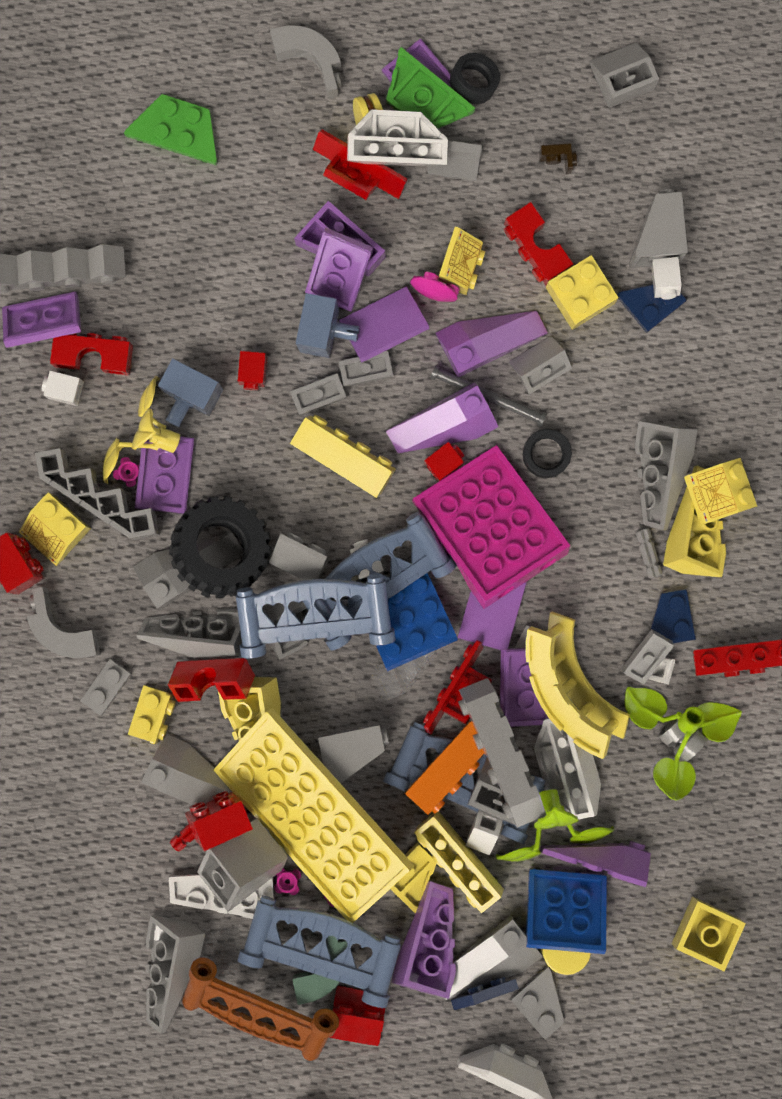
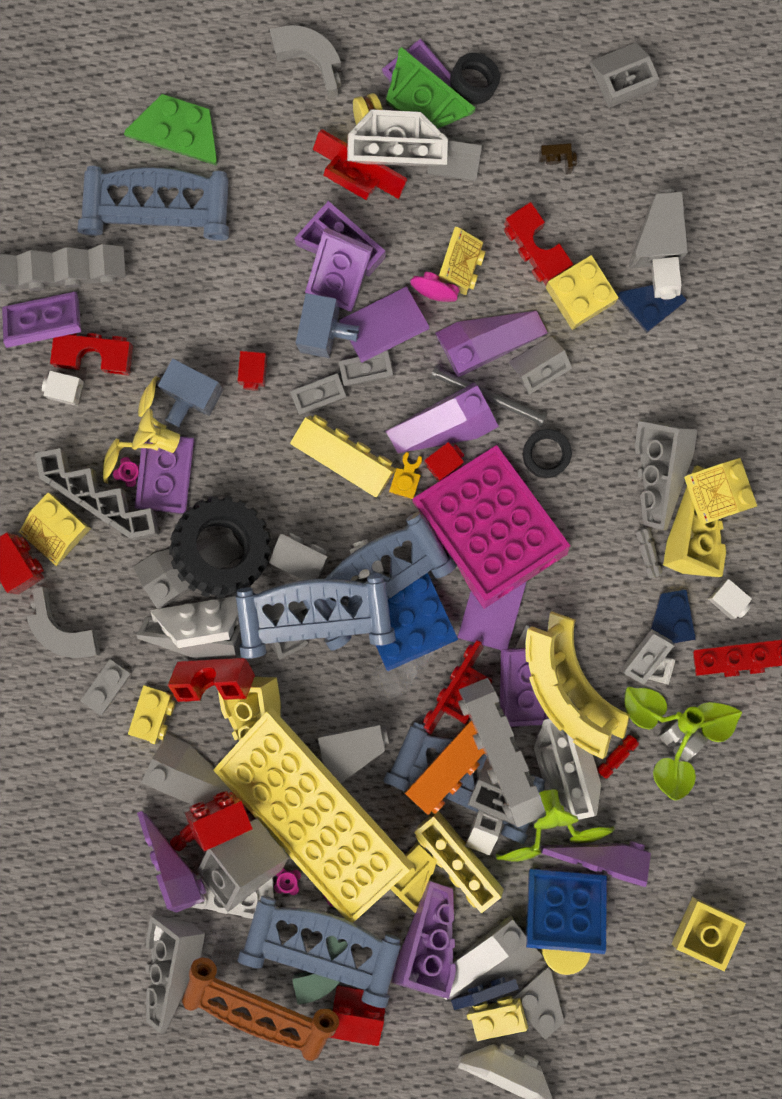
(177, 880): none -> medium lavender wedge
(199, 621): none -> white wing
(208, 212): none -> sand blue piece
(406, 481): none -> yellow plate
(498, 1018): none -> light yellow bracket
(618, 756): none -> red axle
(730, 599): none -> white brick

